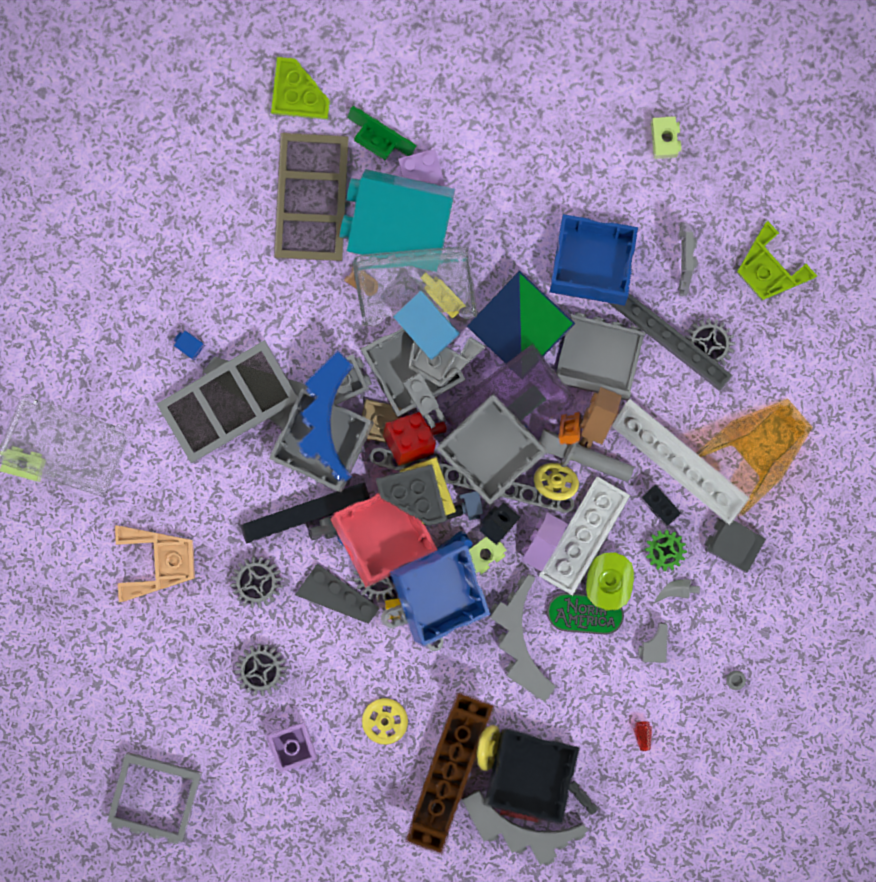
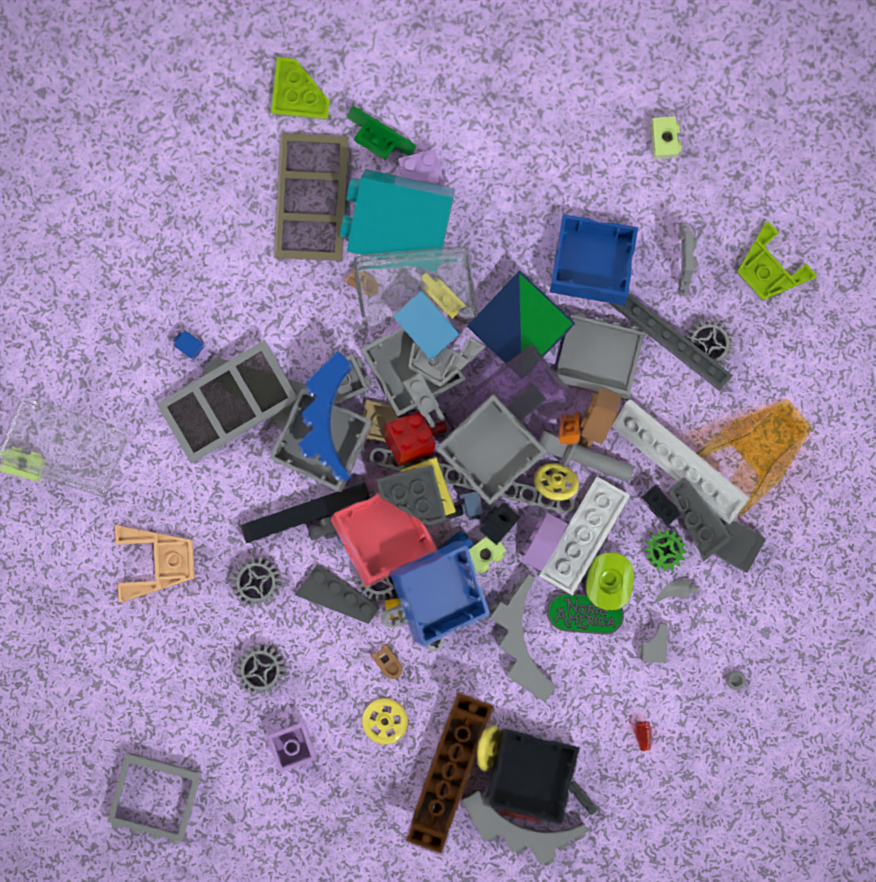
(391, 668): none -> medium nougat plate
(705, 527): none -> dark grey wing

